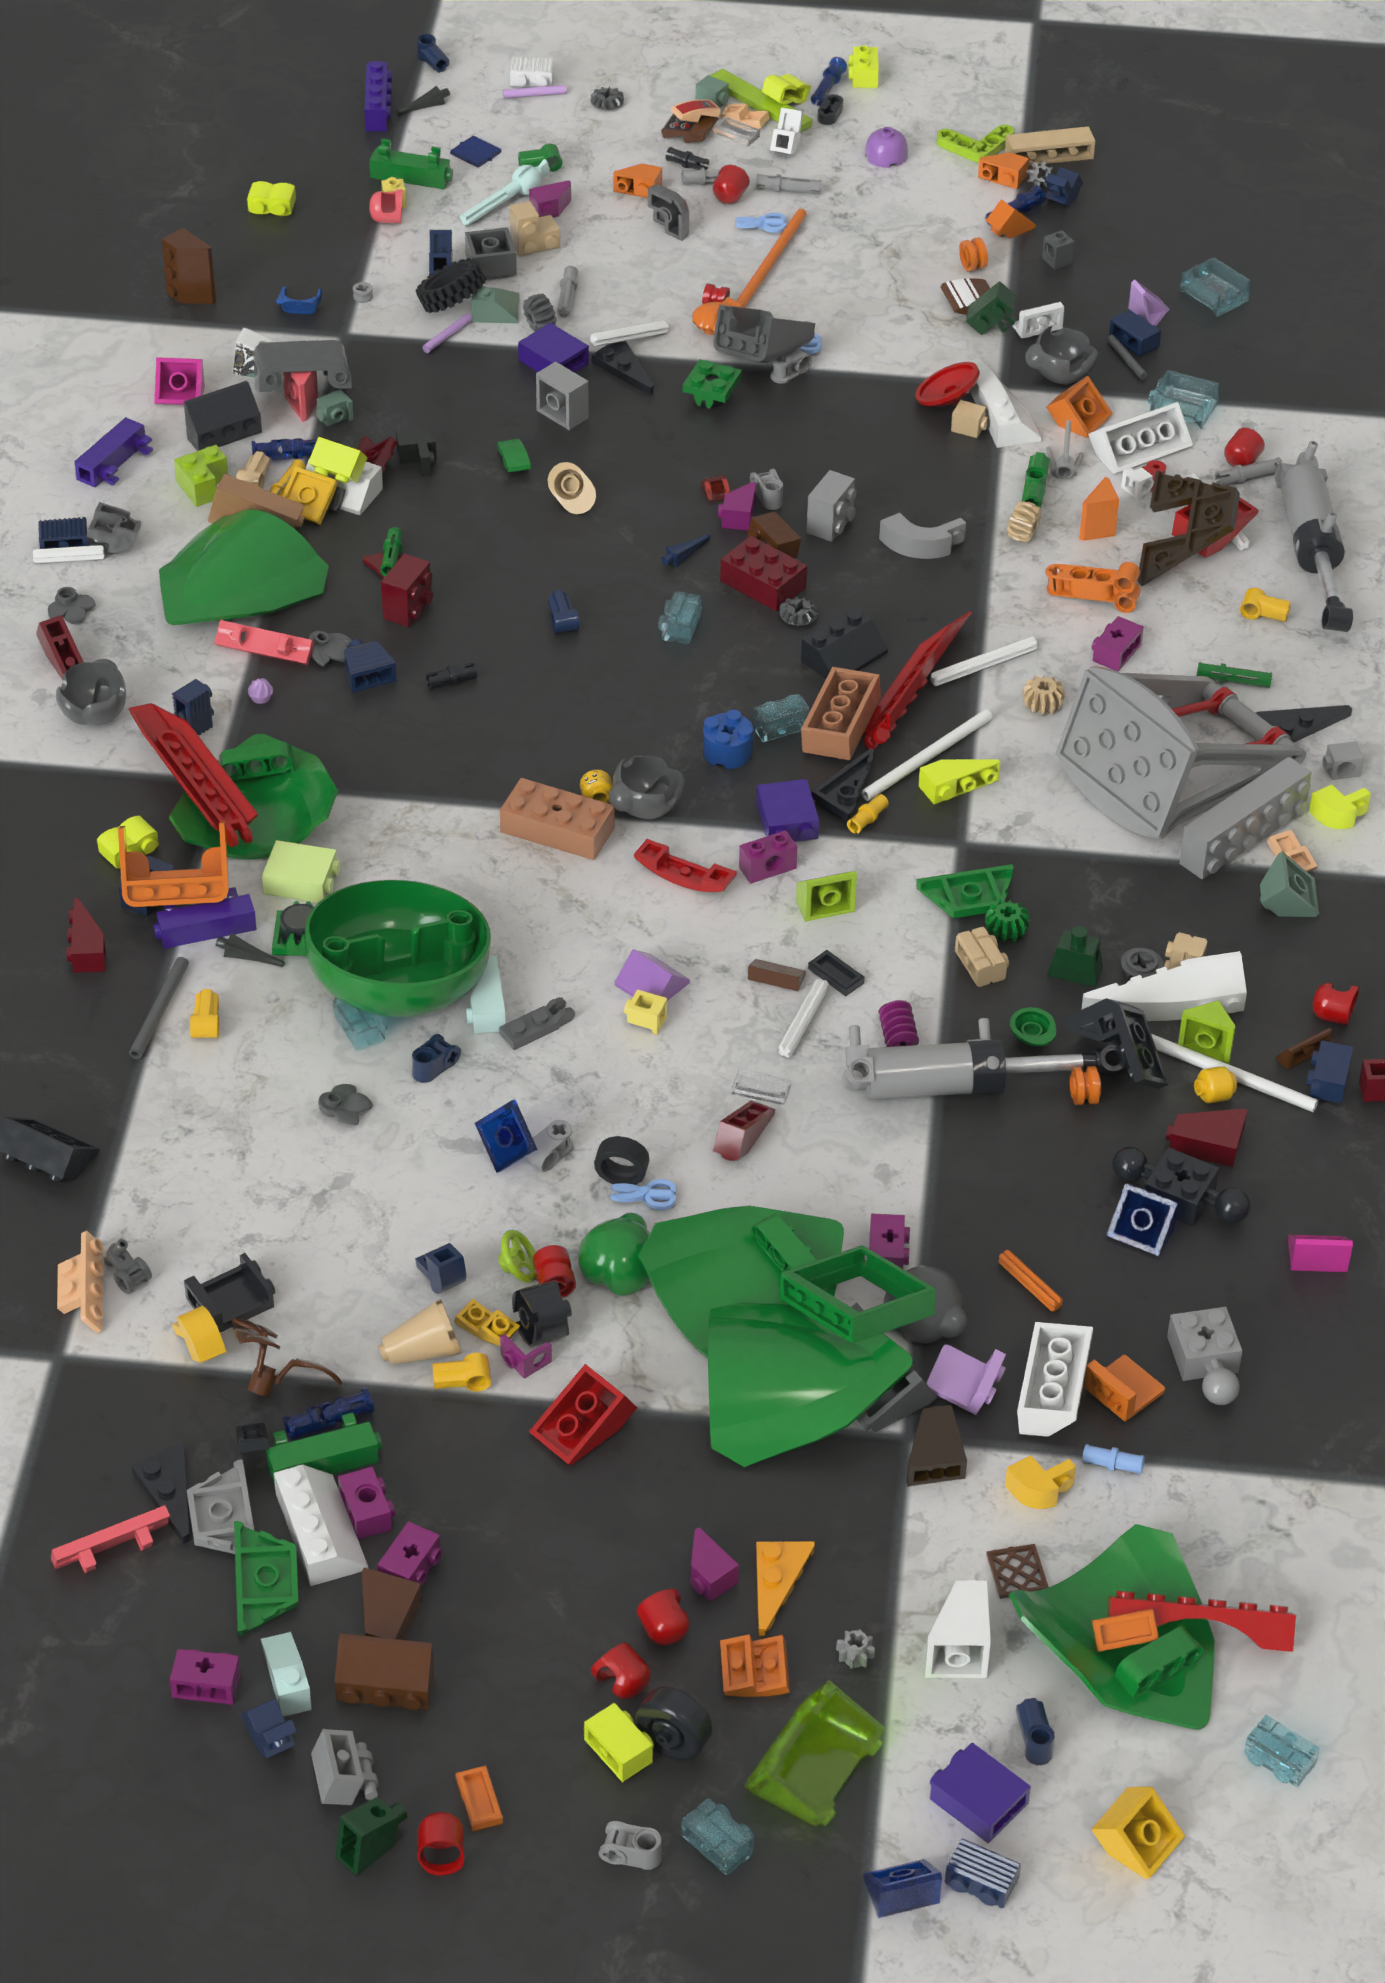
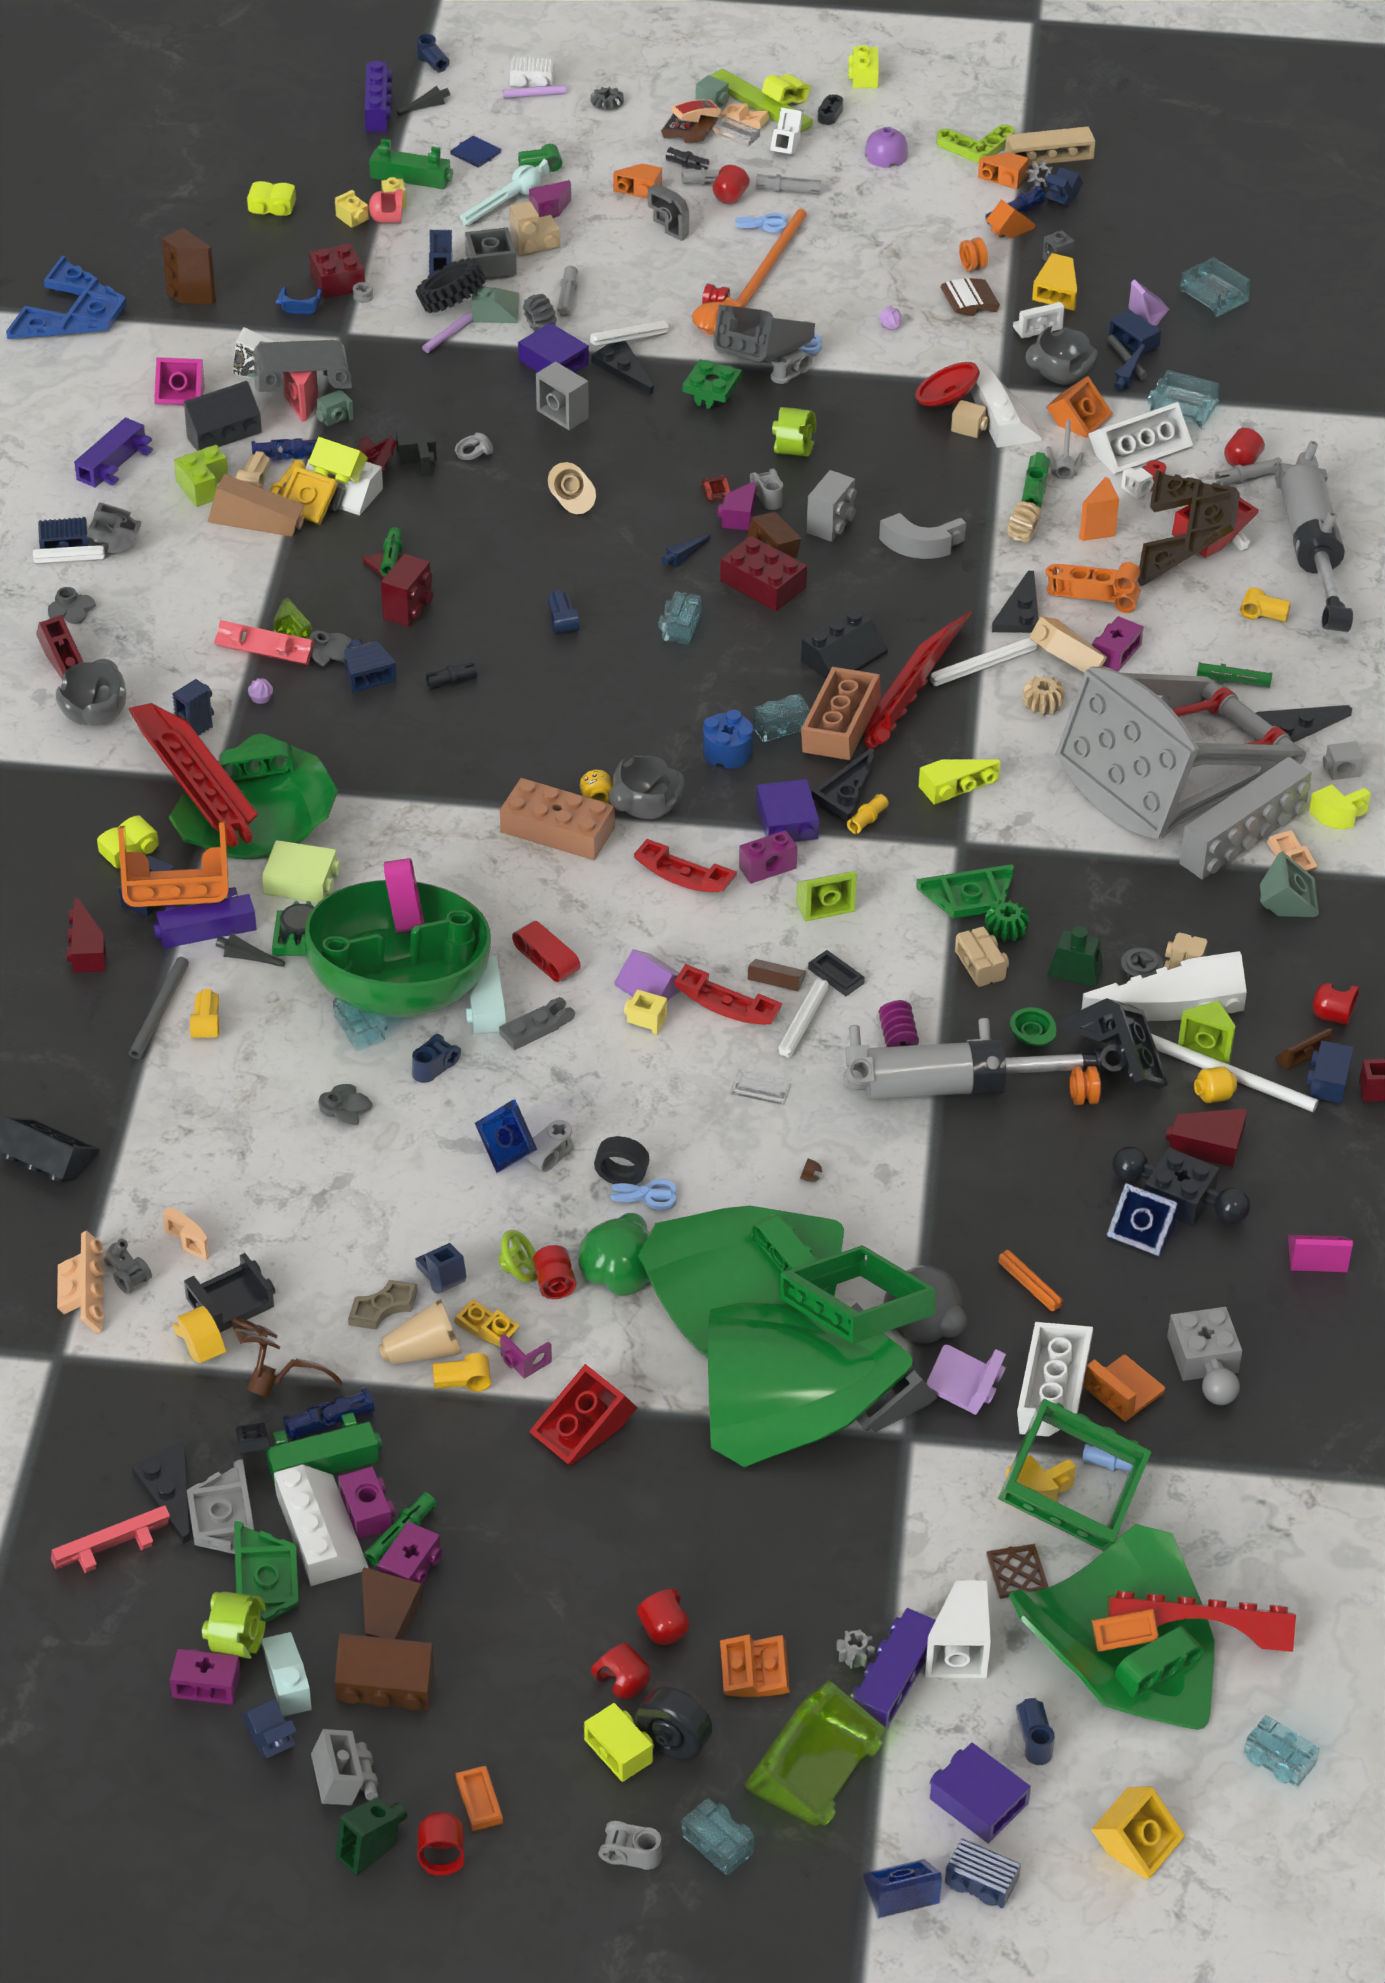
(92, 312): none -> blue wing
(191, 1235): none -> light nougat slope
(234, 1624): none -> lime brick
(240, 569): green windscreen -> none
(291, 621): none -> clear neon green slope
(336, 270): none -> dark red brick
(351, 209): none -> light yellow brick
(372, 1309): none -> dark tan tile
(403, 894): none -> dark pink beam
(413, 1514): none -> green pin
(484, 447): none -> light grey piece
(514, 455): green slope -> none
(541, 1312): black brick -> none
(546, 951): none -> red beam
(711, 1567): magenta slope -> none
(724, 1001): none -> red slope
(741, 1130): slope -> none
(777, 1570): light orange wing -> none
(794, 431): none -> lime brick
(807, 614): dark grey gear -> none
(809, 1169): none -> reddish brown hinge
(830, 77): clear blue pin -> none
(889, 1236): magenta brick -> none
(890, 317): none -> lavender plate
(895, 1668): none -> dark purple brick
(926, 755): white piece -> none
(937, 1449): dark brown slope -> none
(992, 309): dark green brick -> none
(1020, 610): none -> black wing
(1056, 282): none -> yellow slope
(1056, 1513): none -> green window
(1066, 644): none -> tan slope
(1126, 372): none -> dark blue piece

